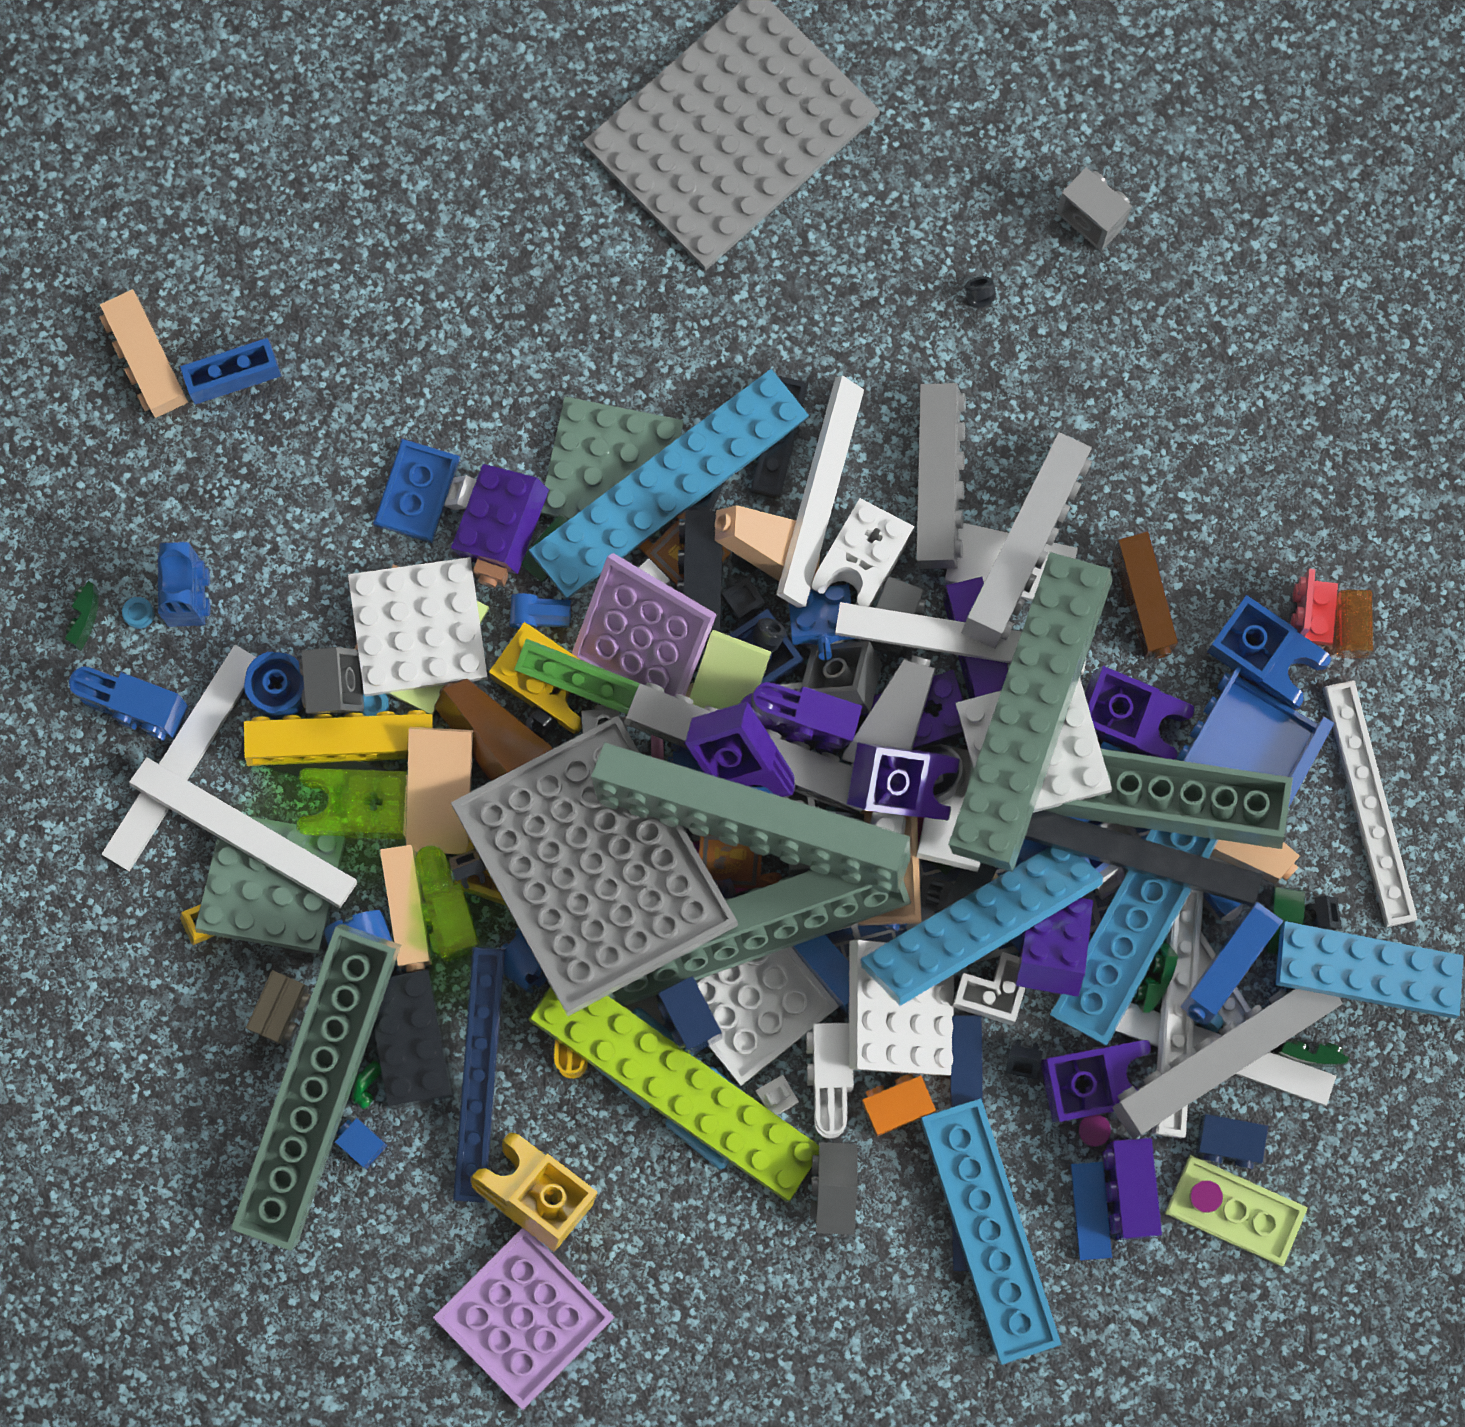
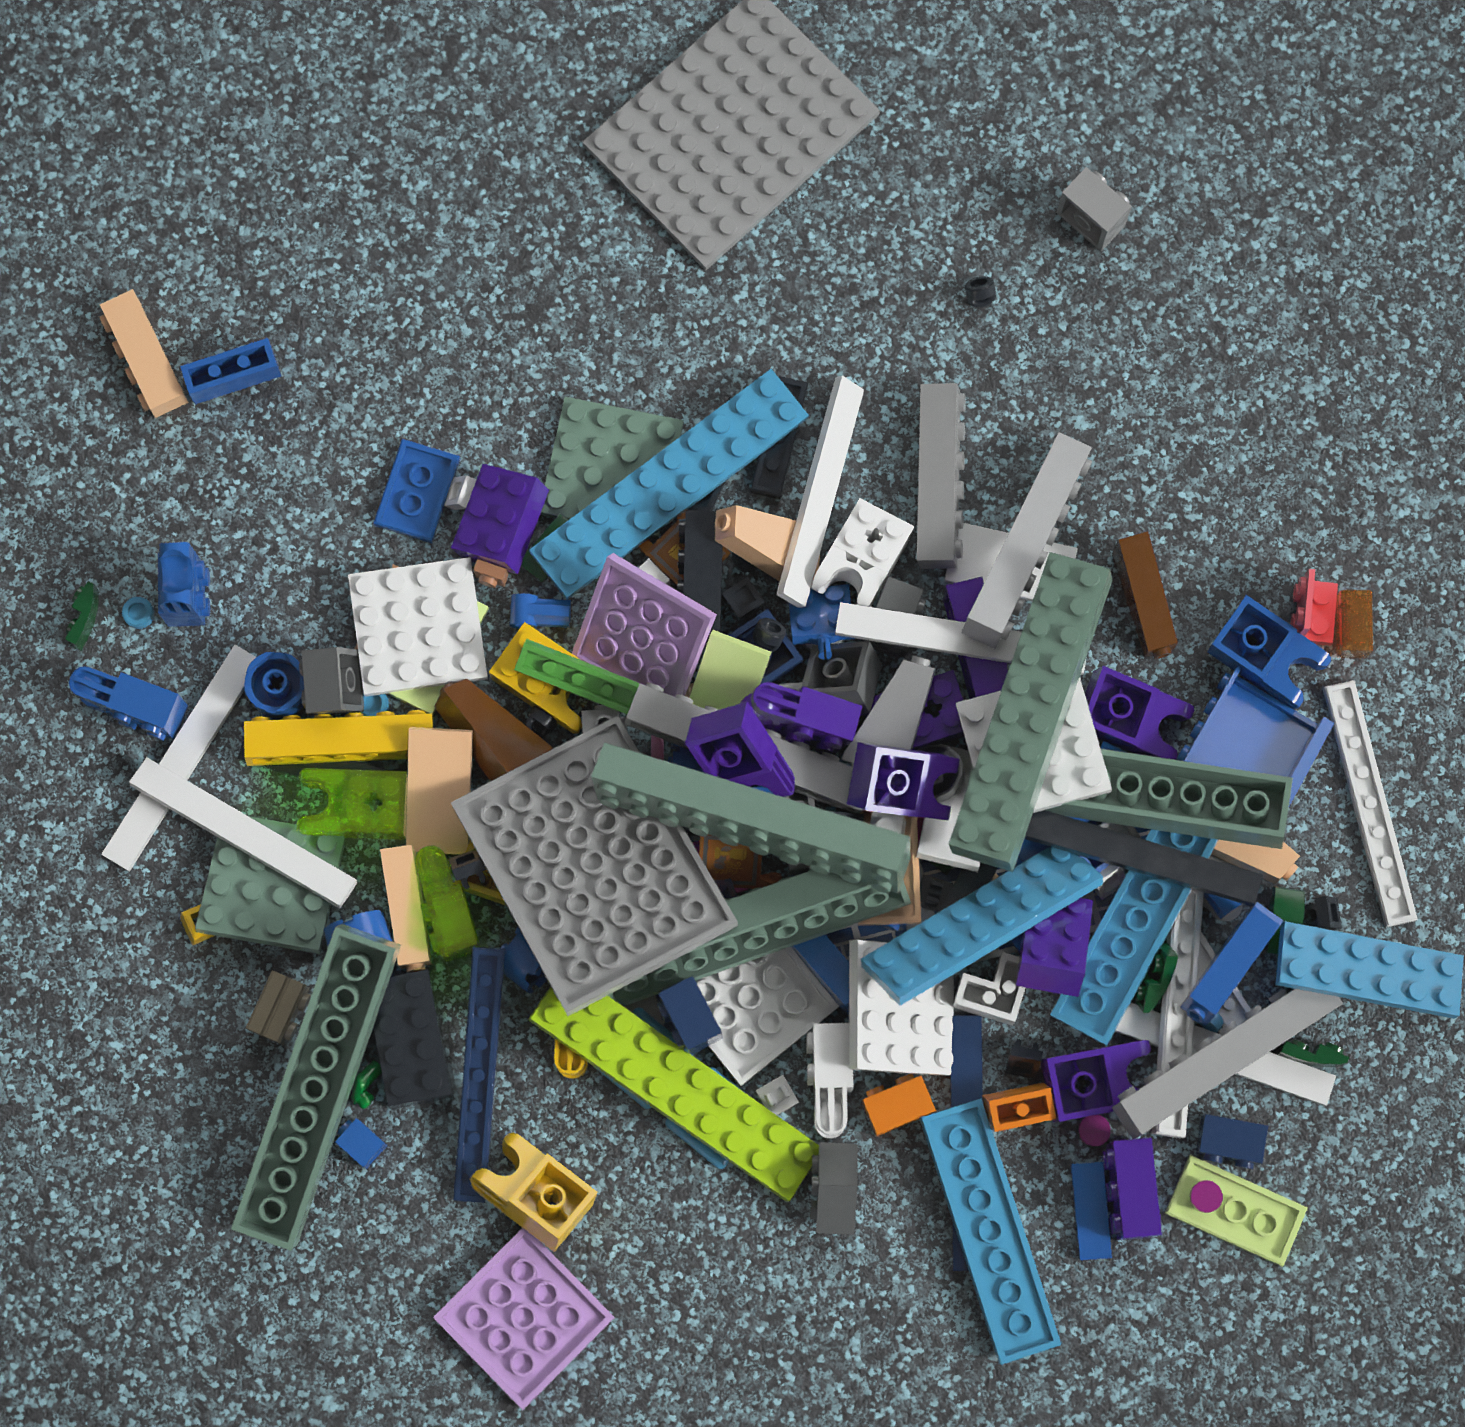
(1019, 1107): none -> orange brick

